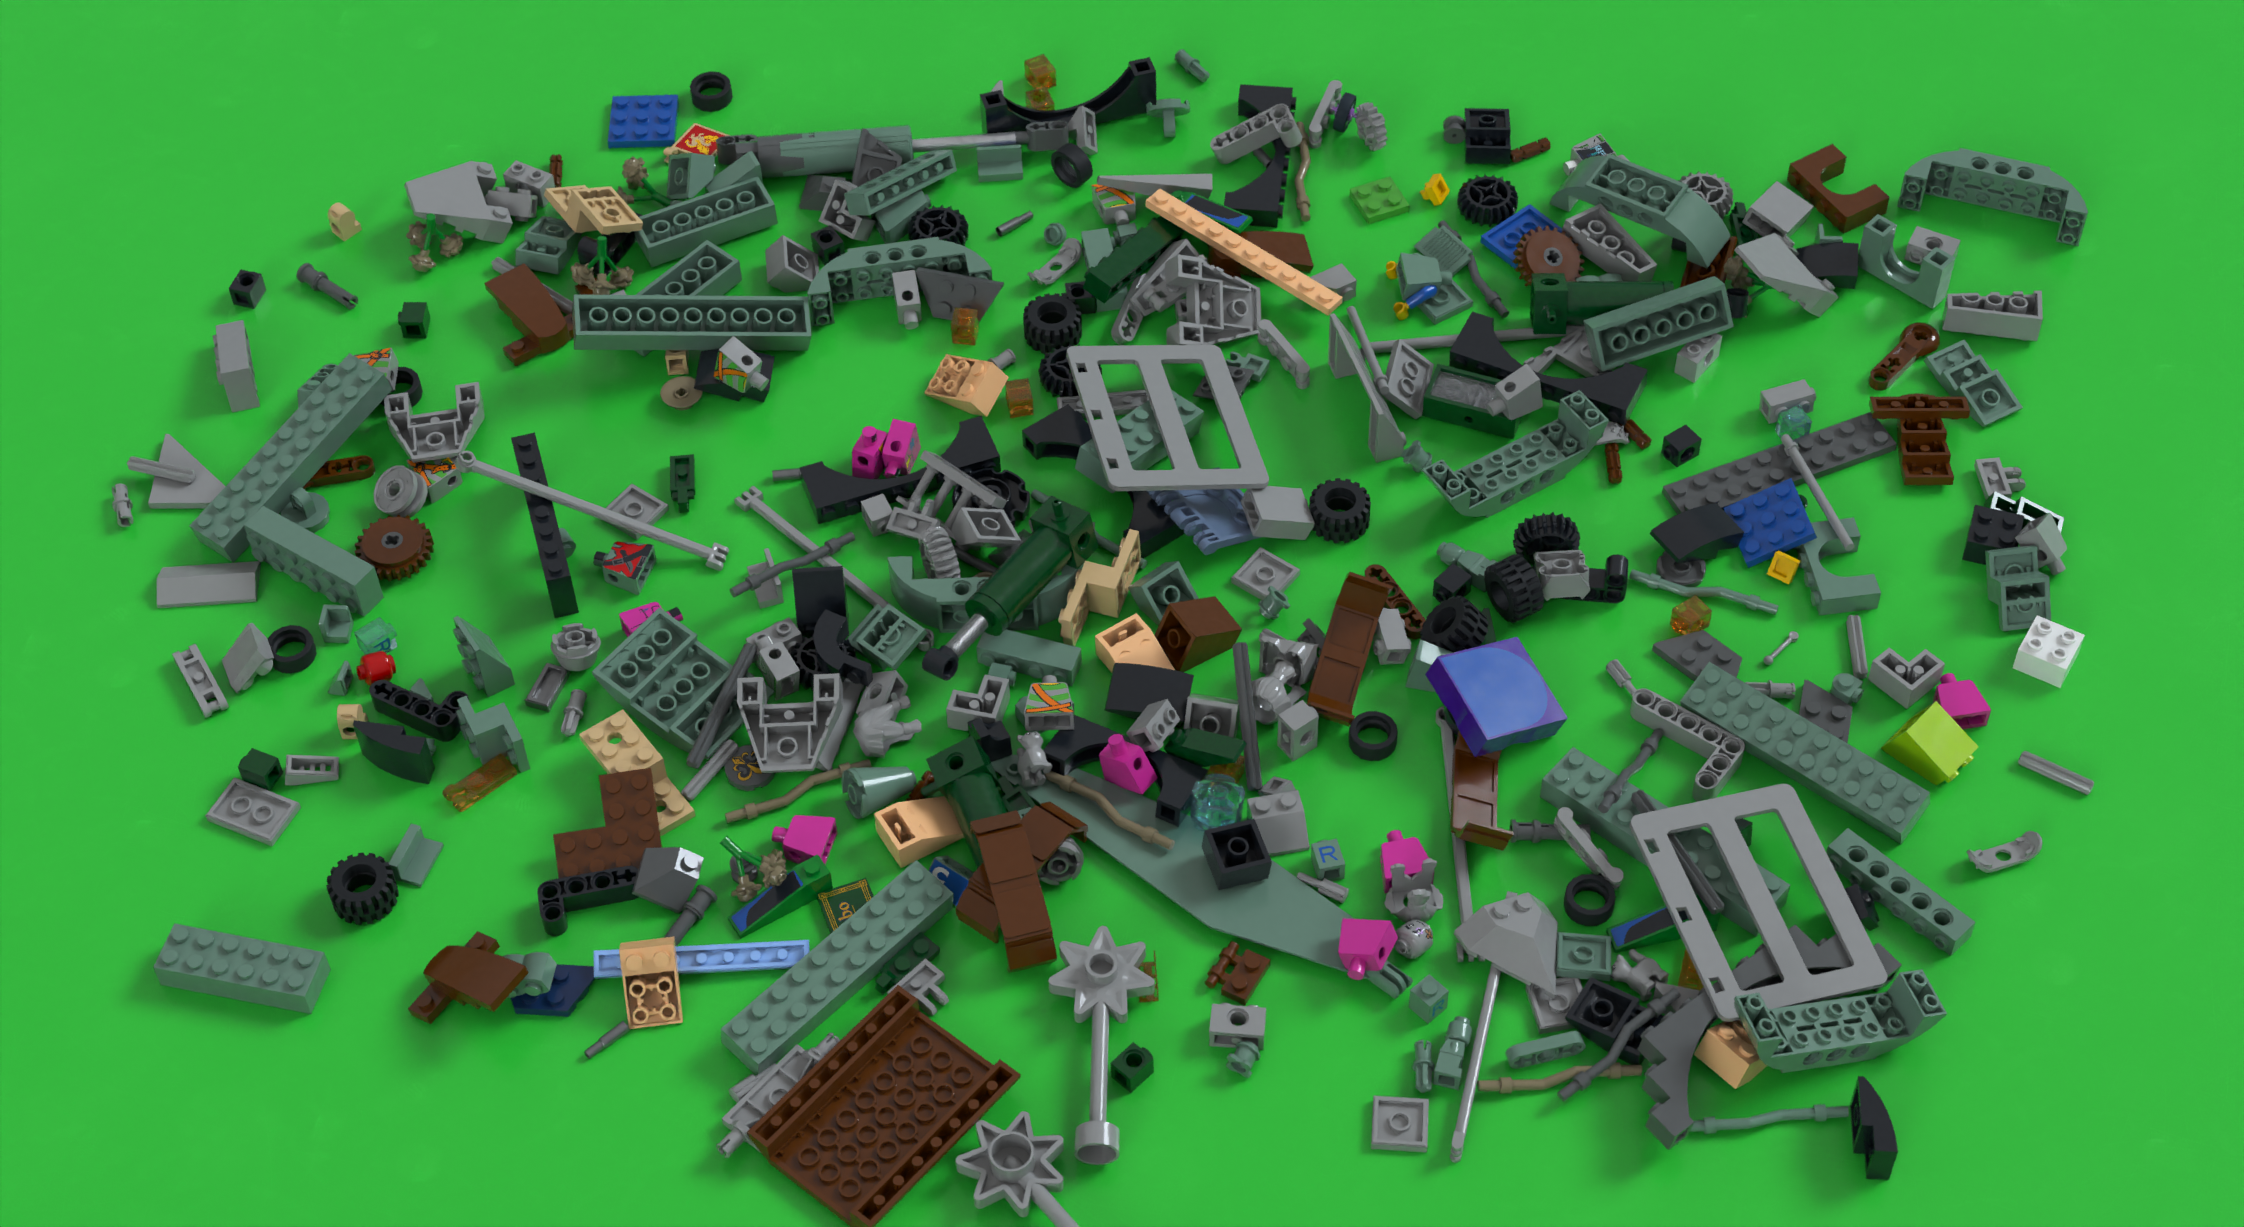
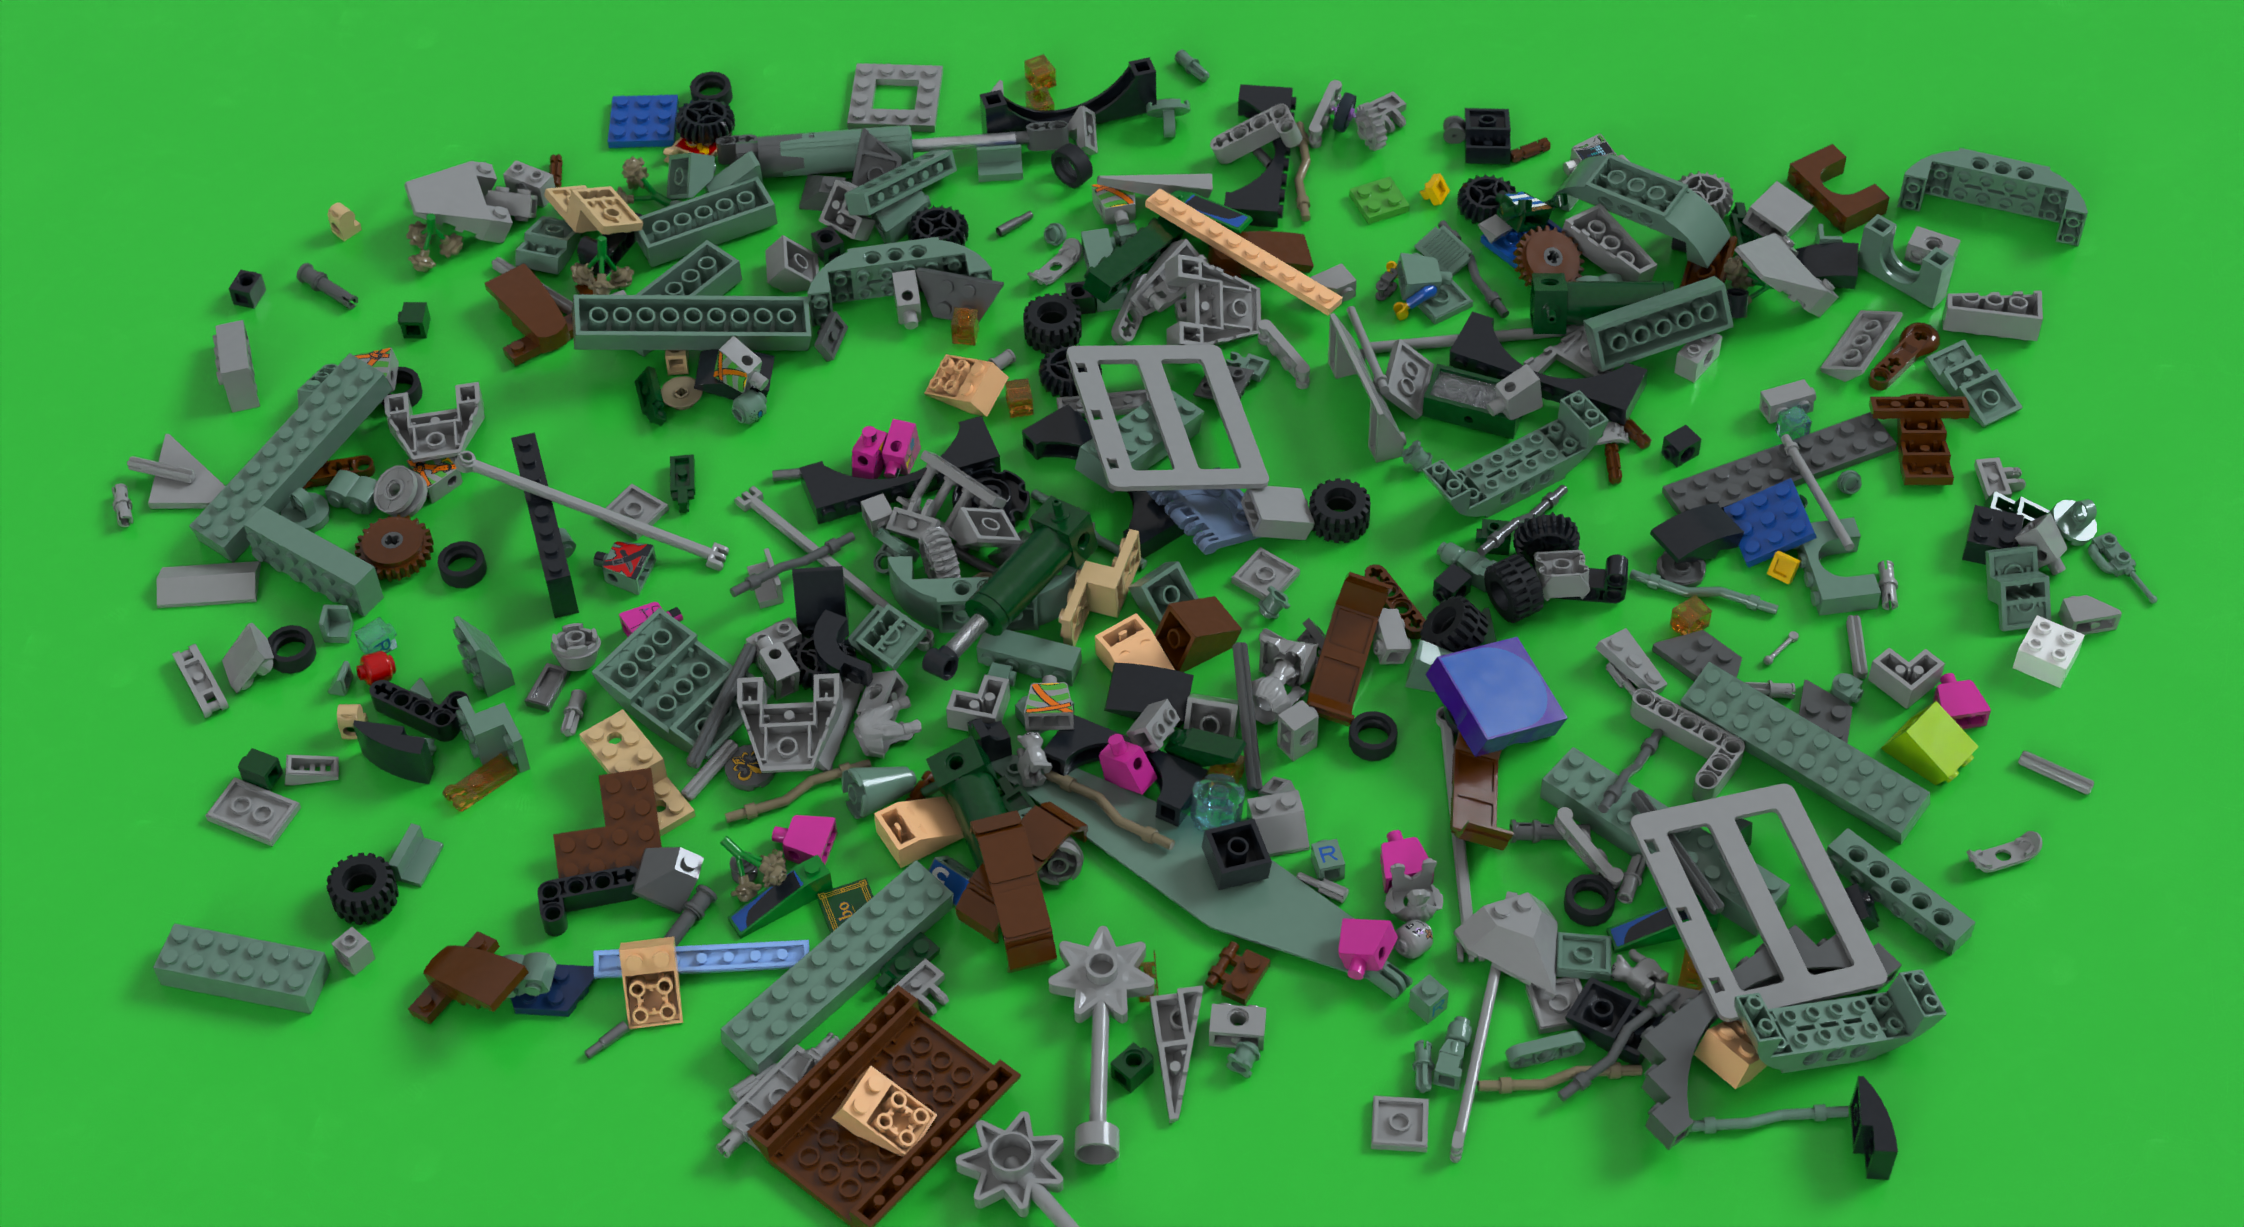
(352, 492): none -> sand green brick
(353, 951): none -> brick
(464, 578): none -> black tyre
(650, 396): none -> dark green hinge
(704, 121): none -> black gear
(749, 406): none -> sand green head
(830, 336): none -> dark grey hinge
(868, 76): none -> light grey plate
(884, 1113): none -> light nougat slope
(892, 547): none -> sand green tile
(1174, 1030): none -> light grey wedge
(1384, 284): none -> dark grey piece
(1391, 106): none -> light grey hinge
(1488, 528): none -> dark green brick
(1494, 228): none -> light grey slope
(1498, 537): none -> dark grey bar
(1525, 211): none -> dark green torso
(1631, 660): none -> light grey wing
(1631, 879): none -> light grey axle
(1849, 482): none -> sand green plate
(1860, 344): none -> light grey slope
(1888, 585): none -> light grey pin
(2076, 520): none -> sand green tile
(2088, 615): none -> light grey slope
(2119, 560): none -> sand green piece

